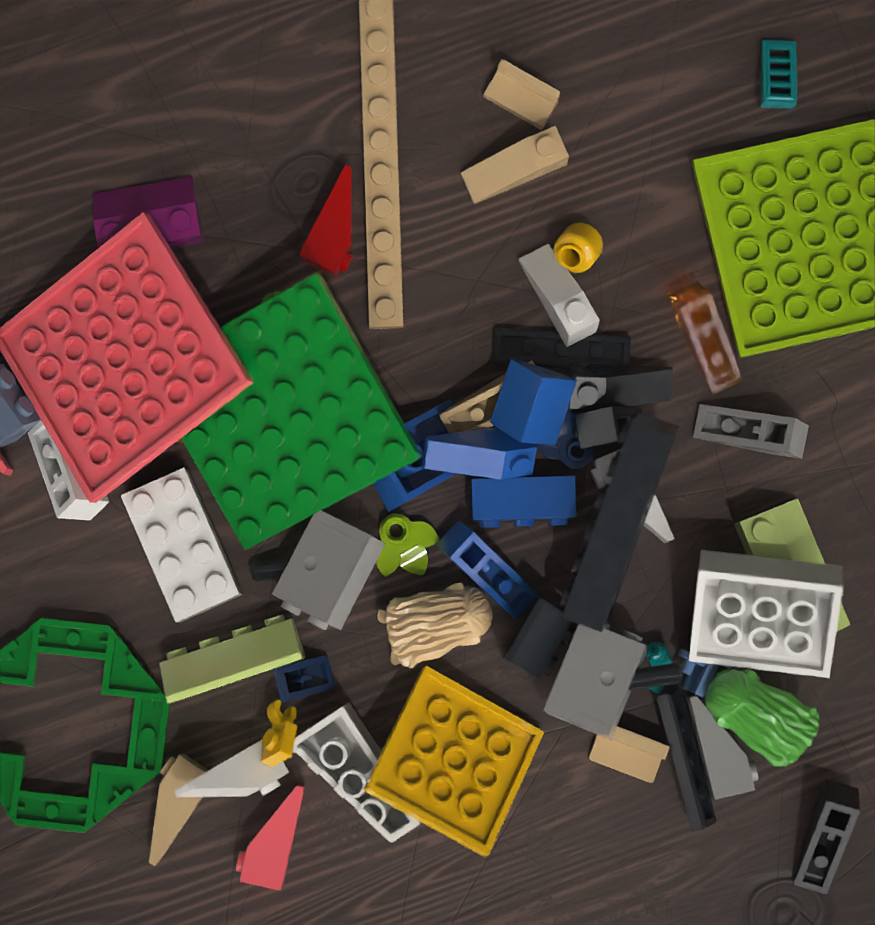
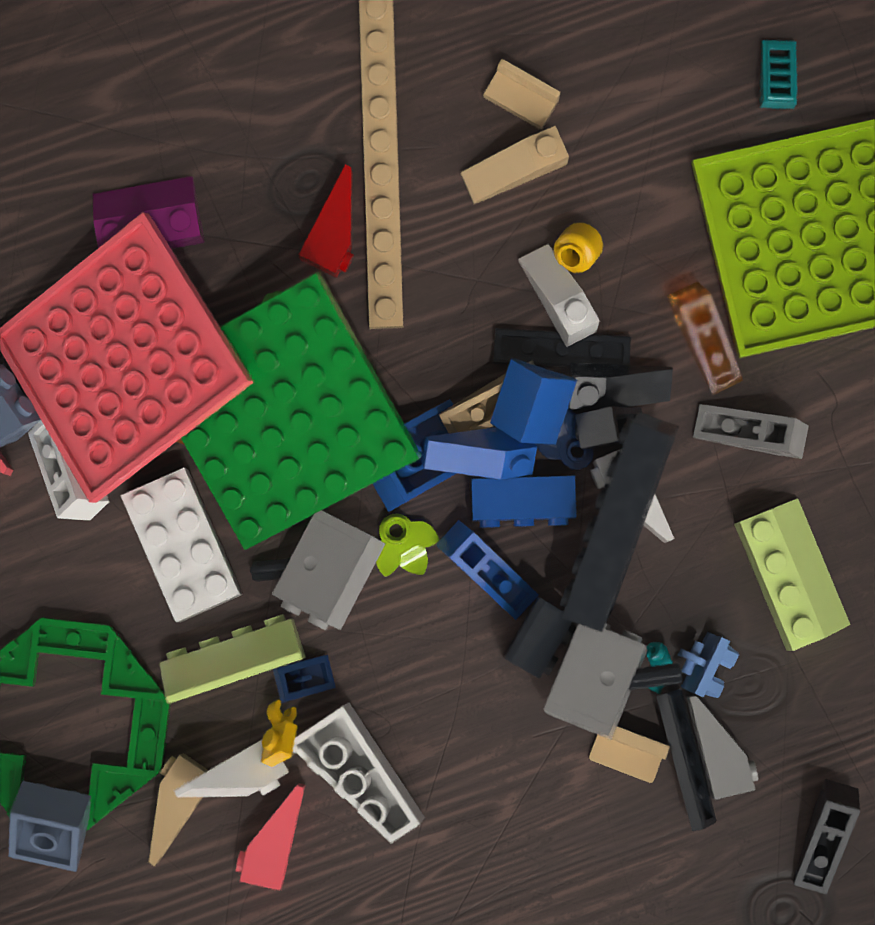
(48, 825): none -> sand blue slope
(435, 623): tan hair -> none
(454, 761): yellow plate -> none
(762, 715): bright green hair -> none
(766, 613): white slope -> none

